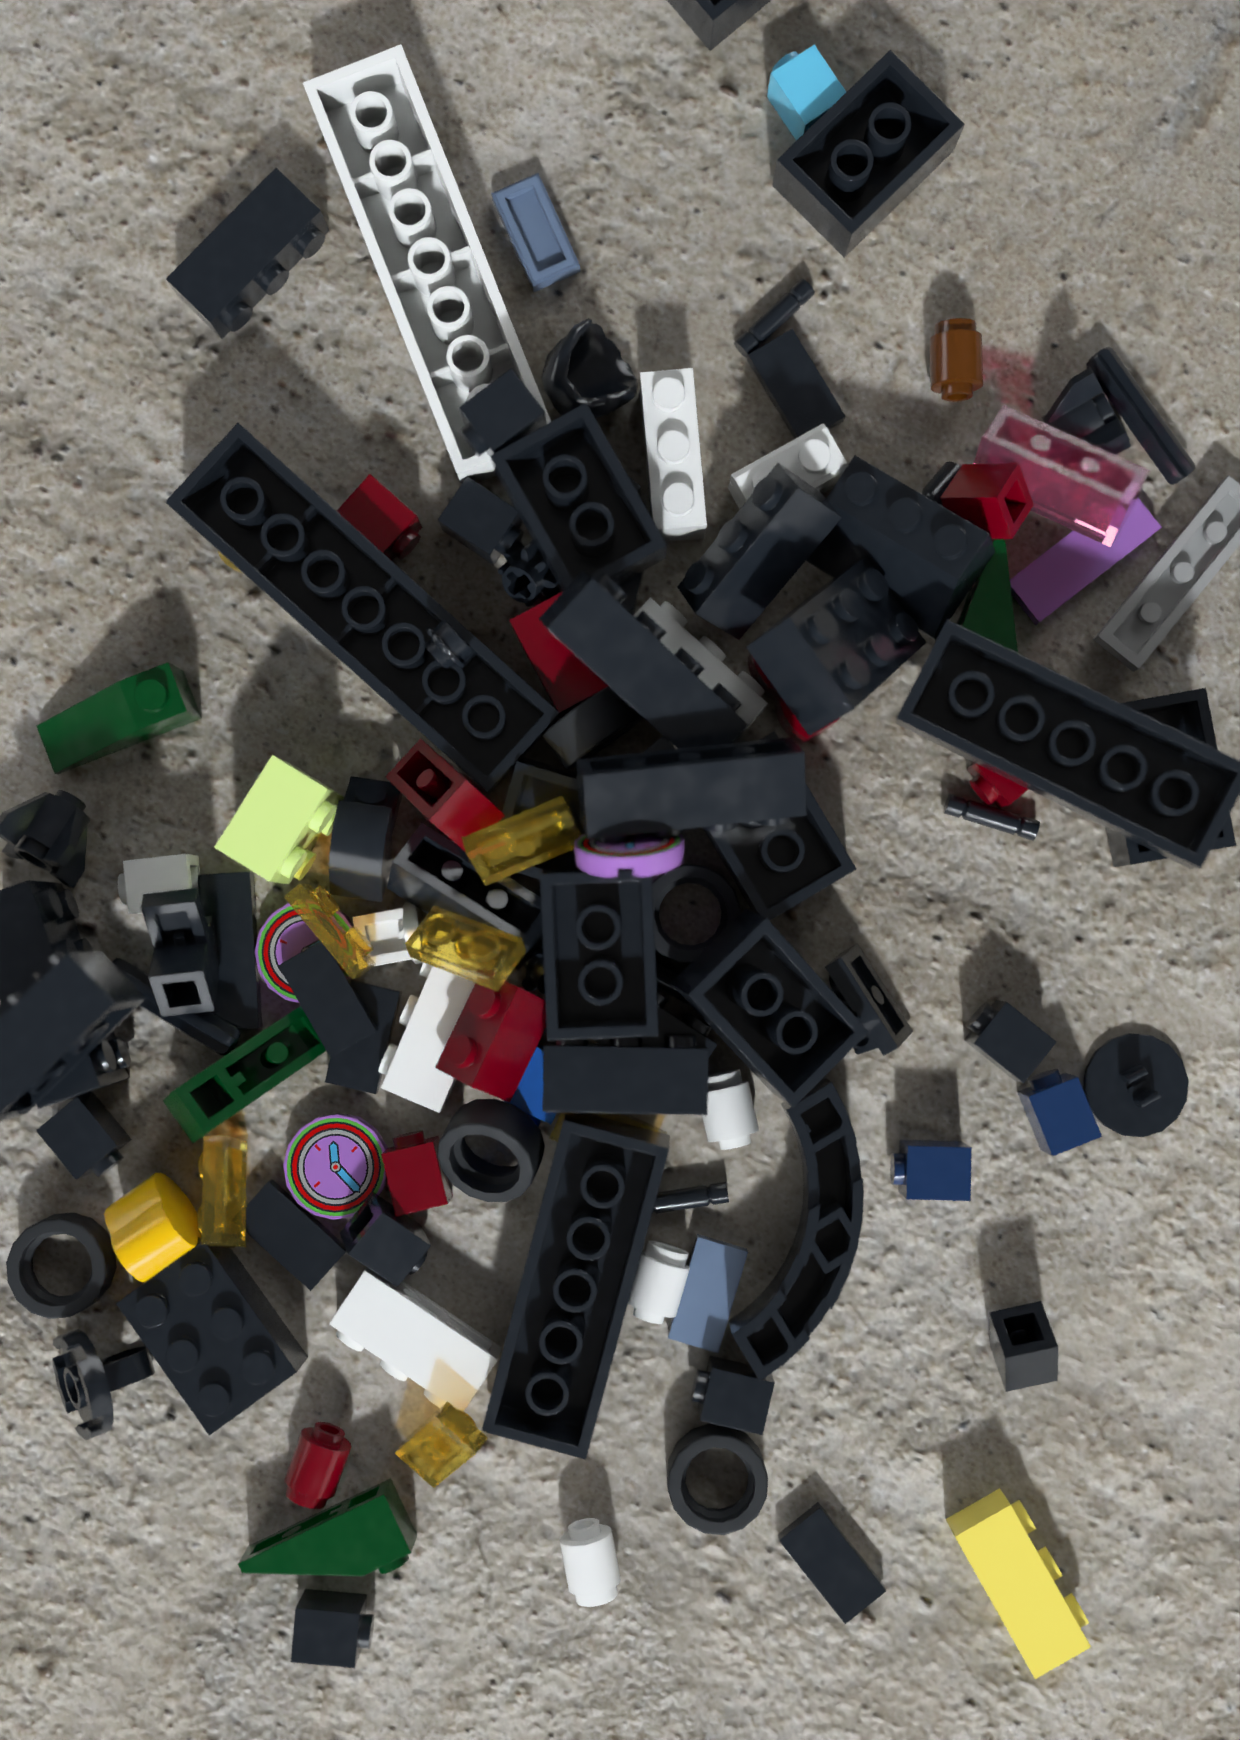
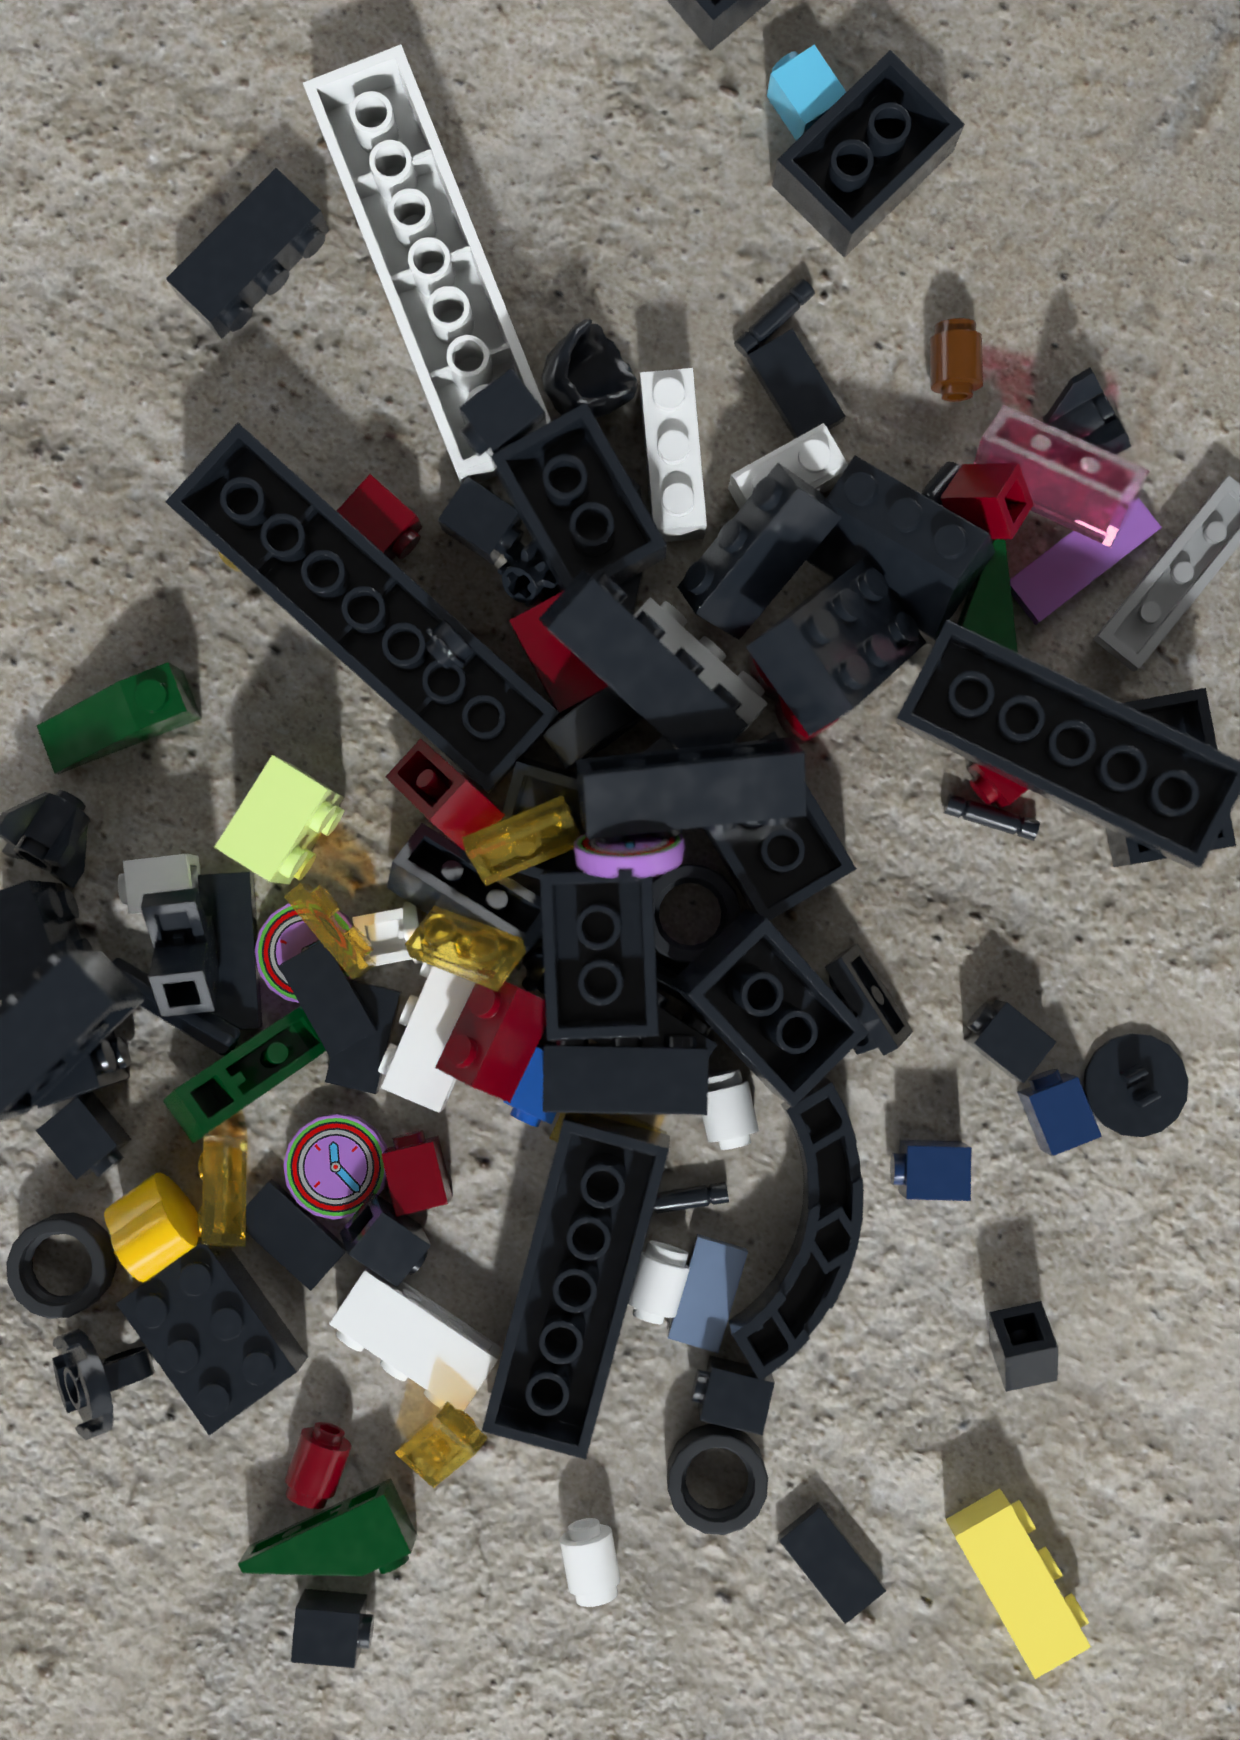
(363, 839): black brick -> none
(477, 1176): black tyre -> none
(535, 232): sand blue tile -> none
(1141, 416): black axle -> none

